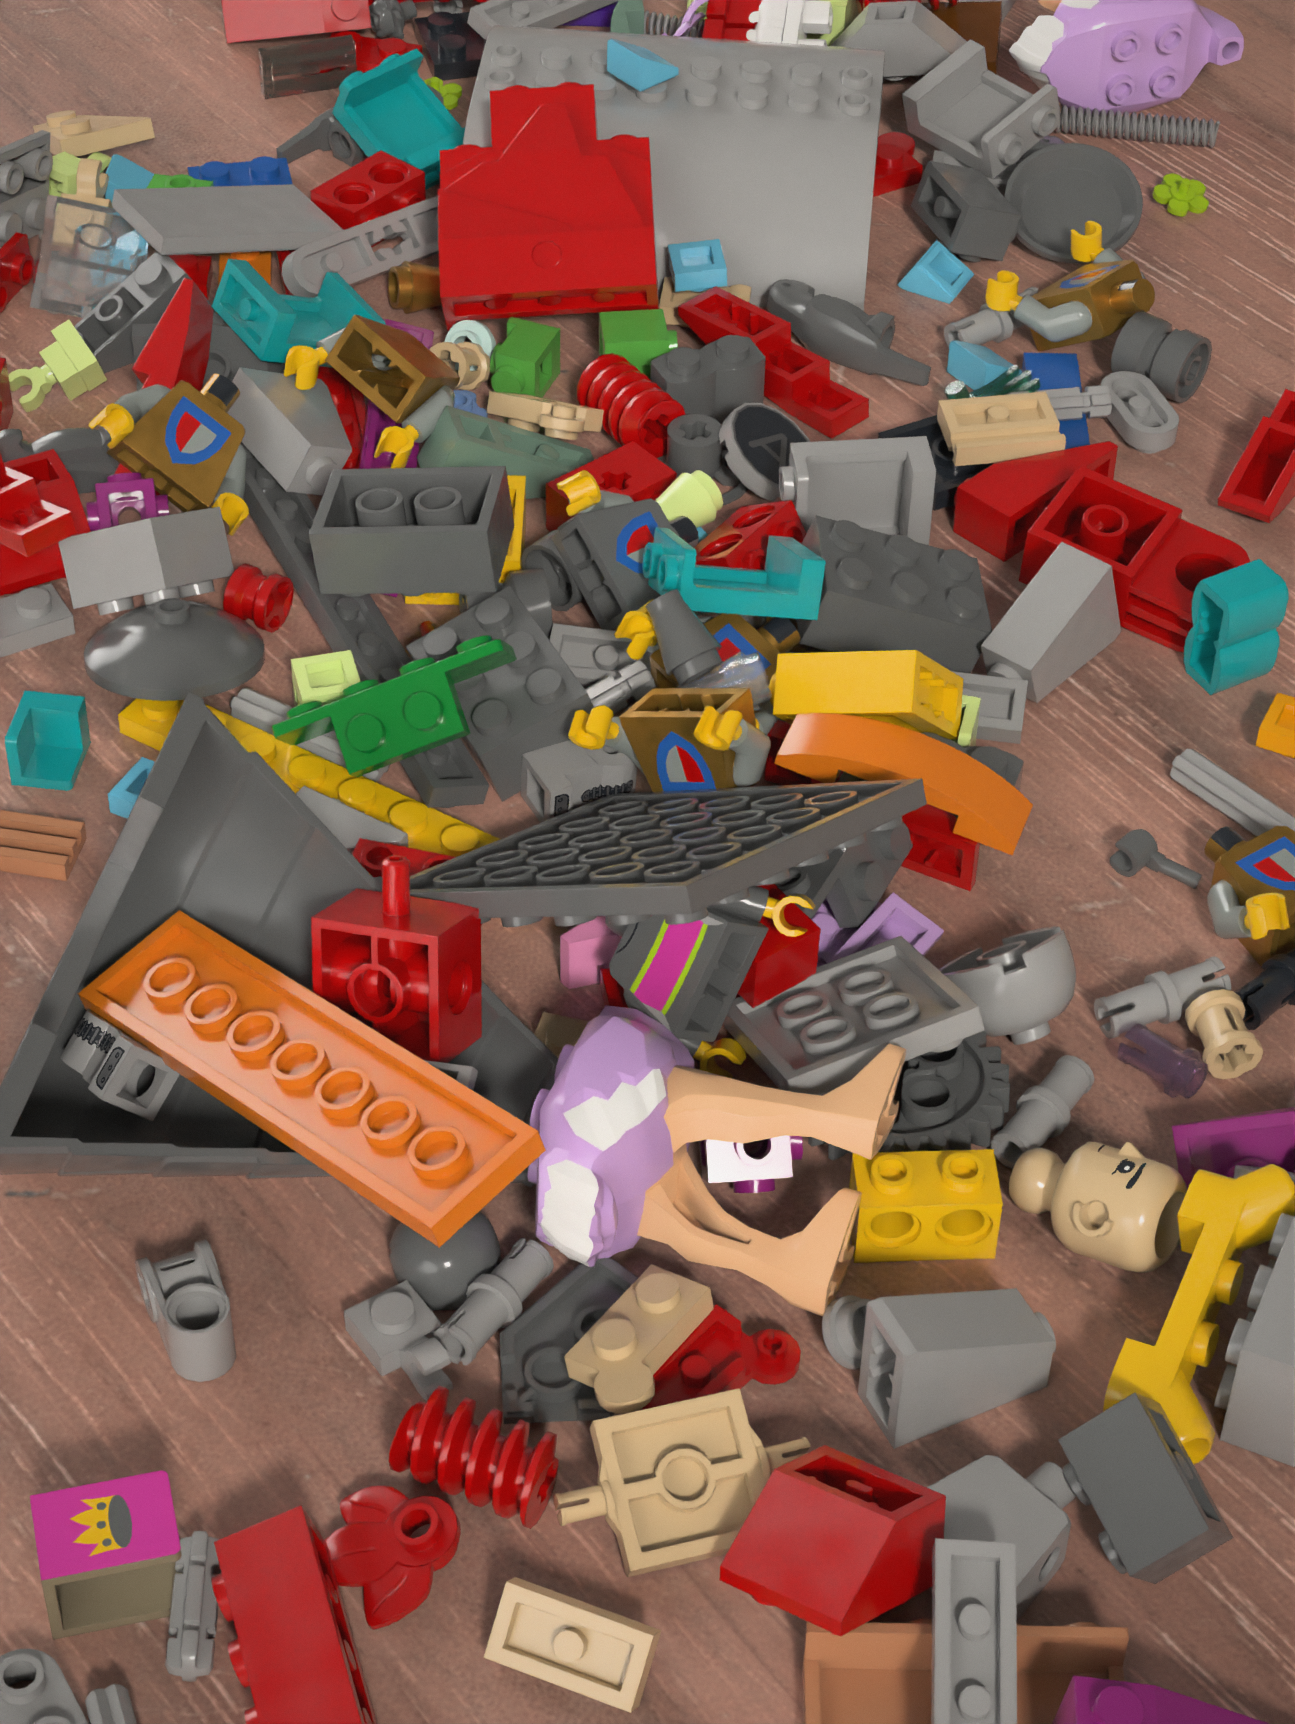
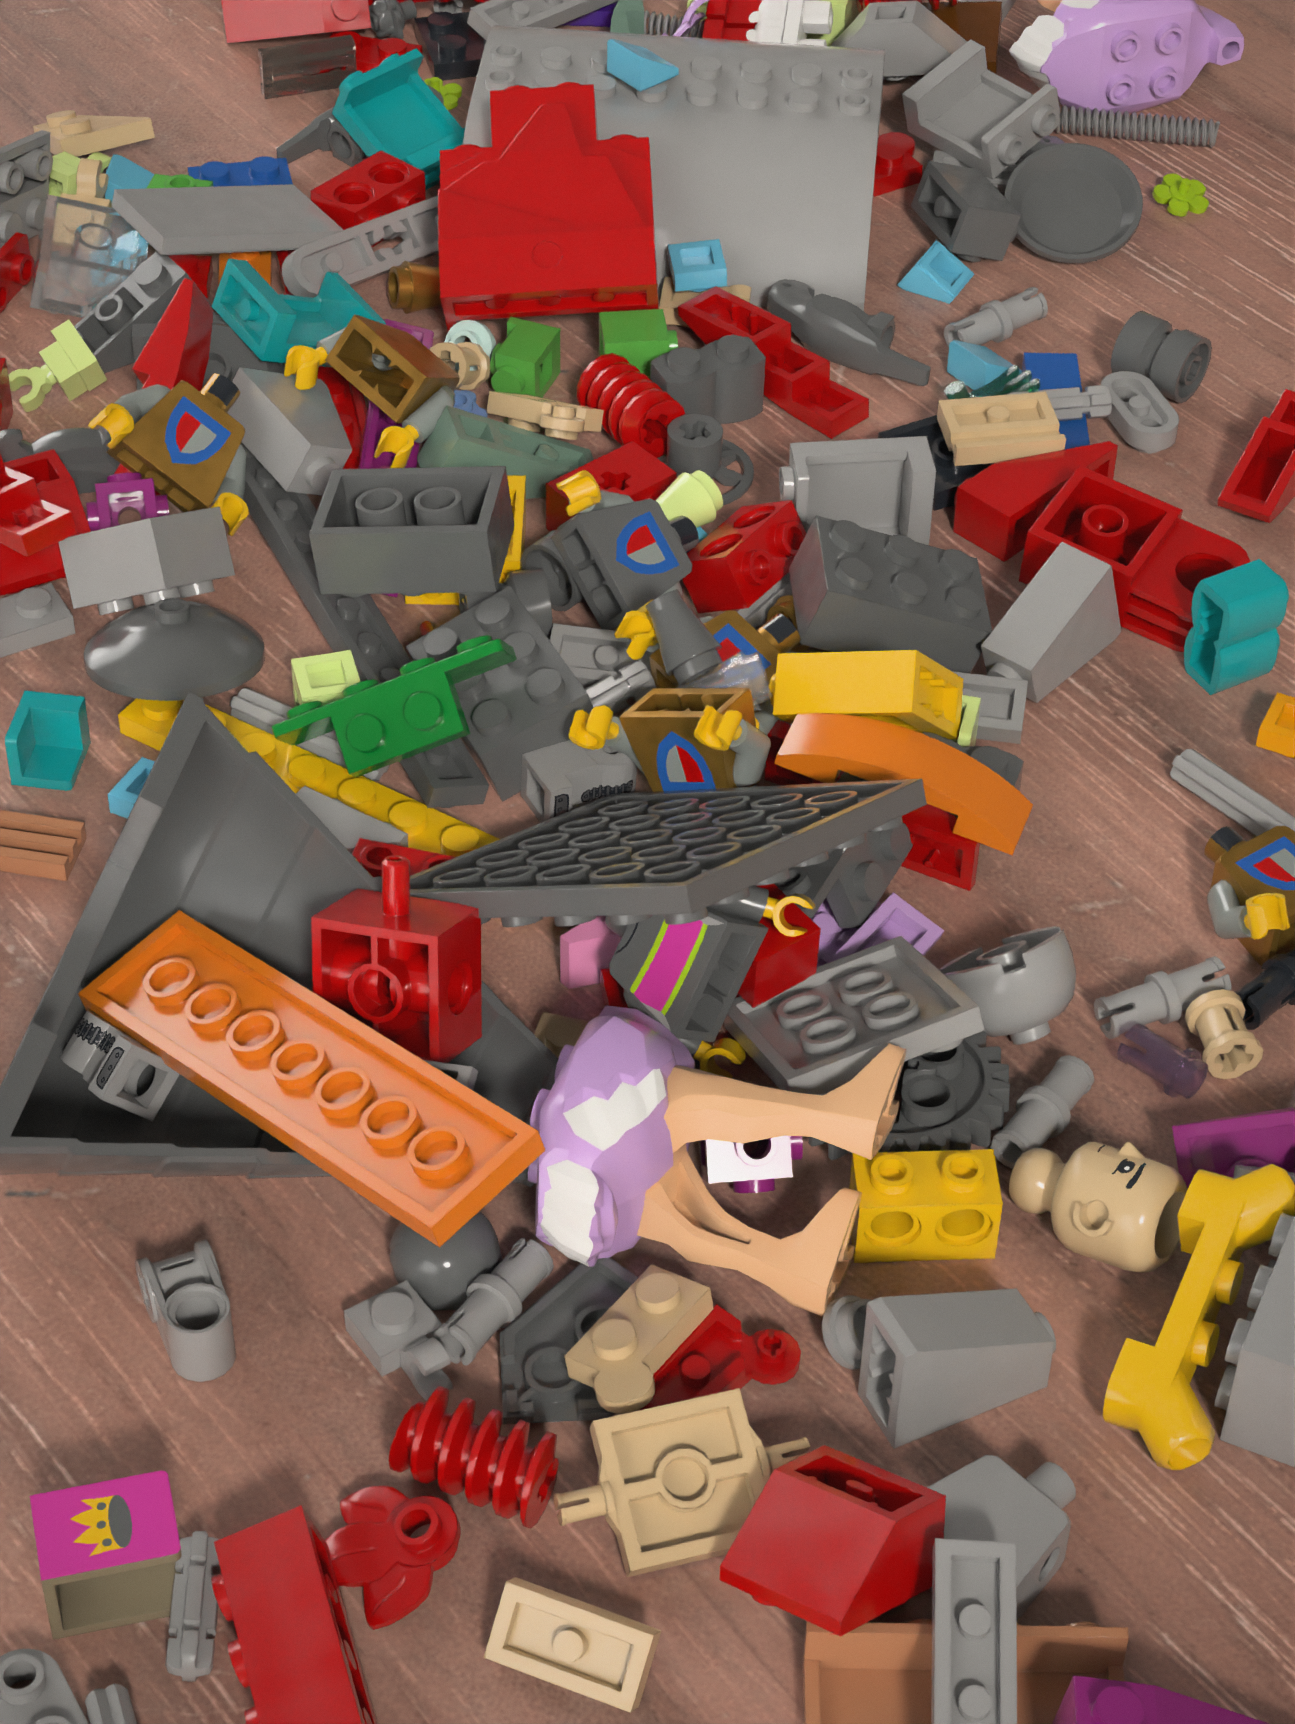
(259, 597): red wheel -> none
(759, 445): tile -> none
(784, 589): teal panel -> none
(1083, 303): torso -> none
(1141, 850): dark grey hand -> none
(1142, 1490): dark grey brick -> none

